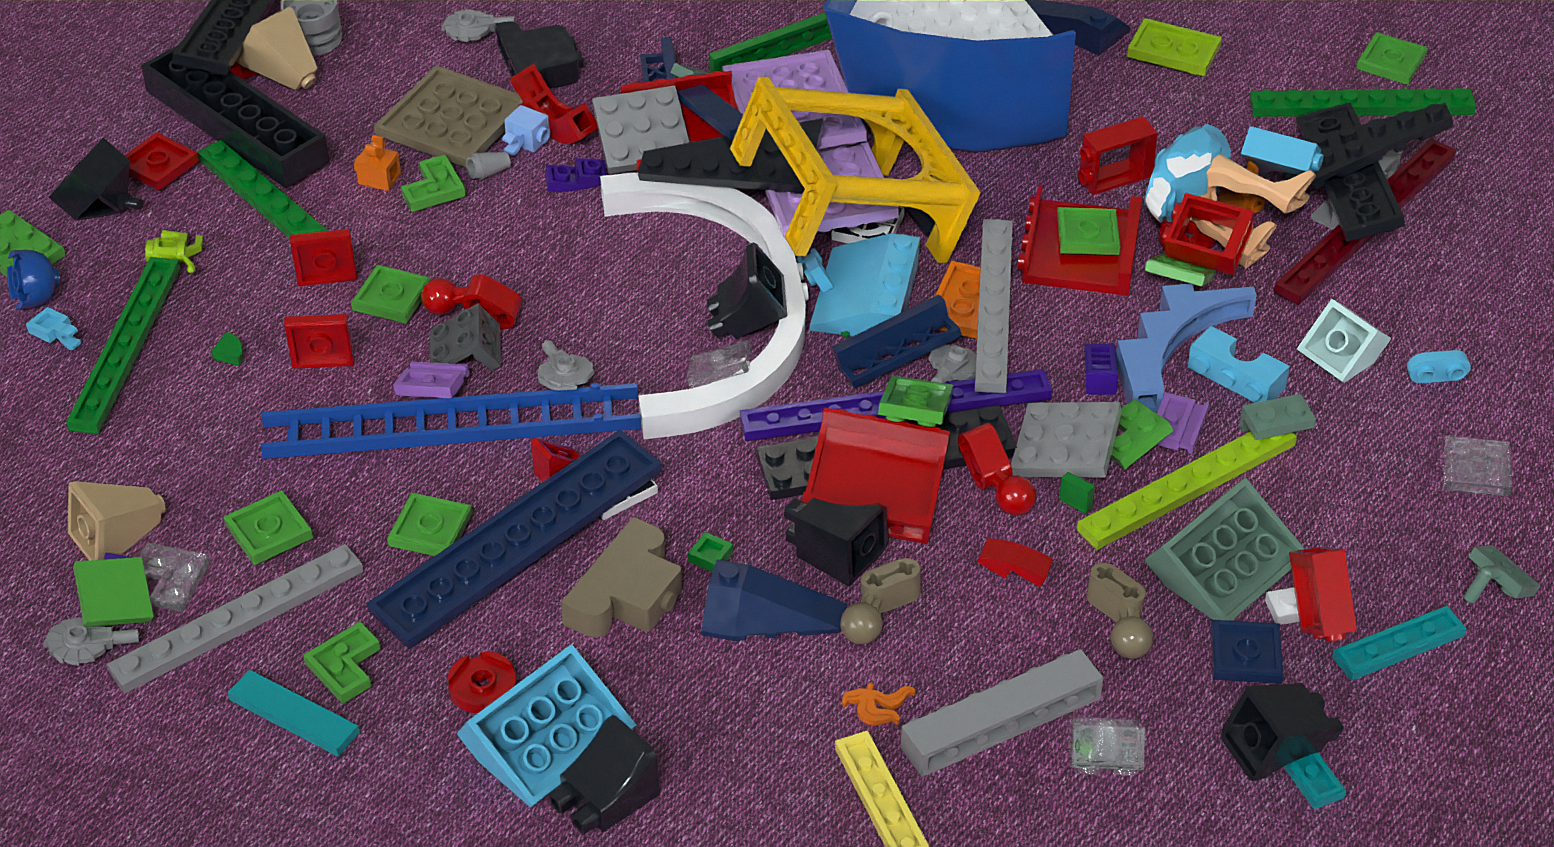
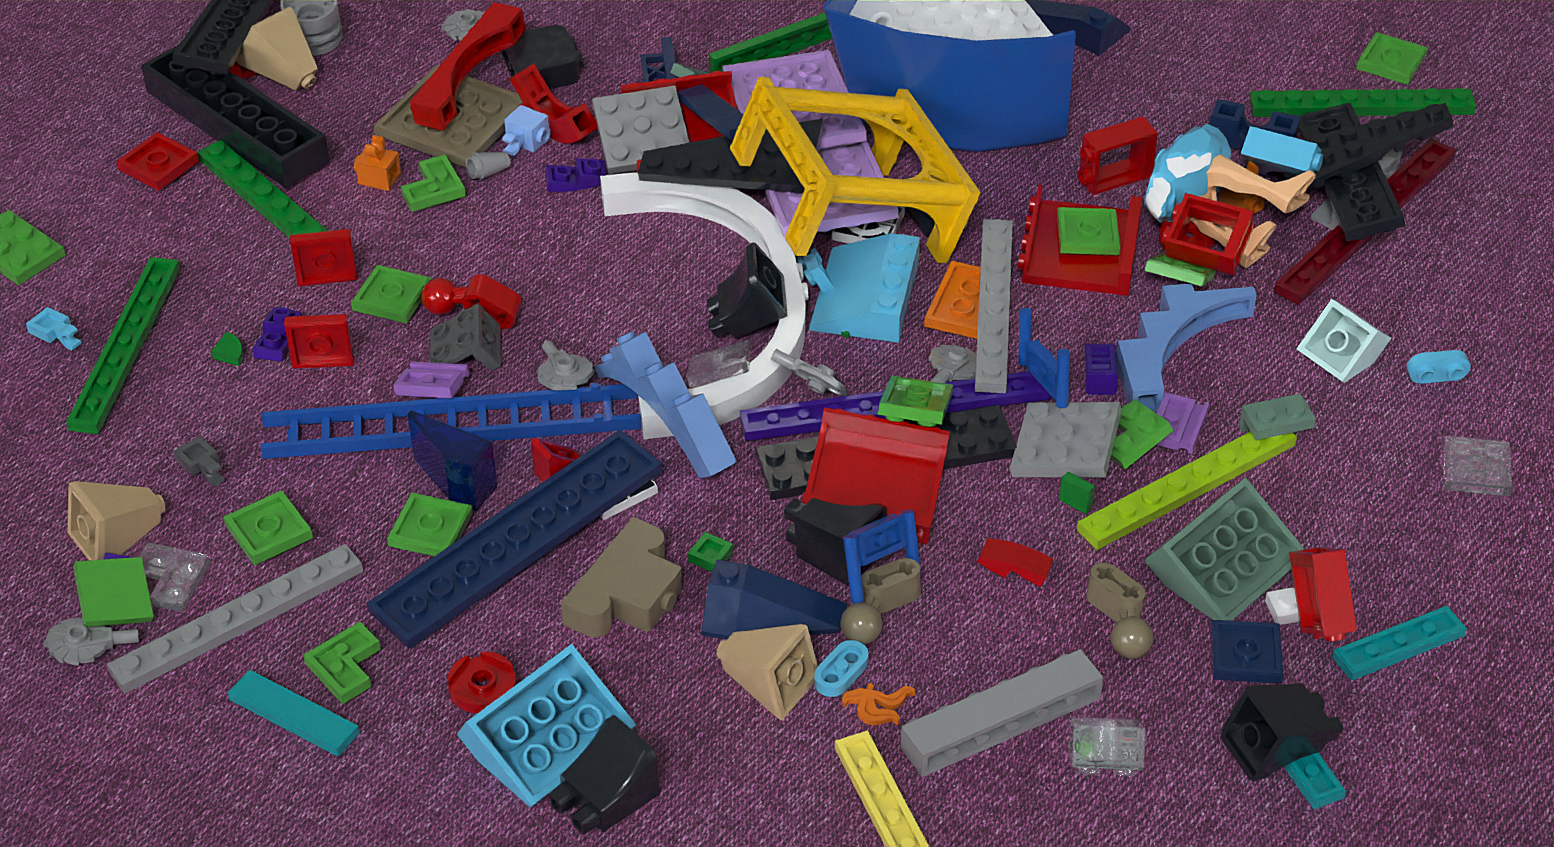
(31, 278): blue cylinder -> none
(97, 185): black piece -> none
(174, 246): lime piece -> none
(198, 457): none -> dark grey plate
(273, 341): none -> dark purple slope
(454, 459): none -> clear blue slope
(494, 31): none -> red arch
(662, 387): none -> medium blue arch
(771, 664): none -> tan slope
(819, 378): none -> light grey piece
(836, 672): none -> medium azure plate
(877, 541): none -> blue plate
(892, 338): dark blue fence -> none
(991, 467): red beam -> none
(1040, 362): none -> blue plate
(1174, 47): lime plate -> none
(1232, 123): none -> dark blue arch
(1255, 380): medium azure arch -> none
(1496, 566): sand green plate -> none

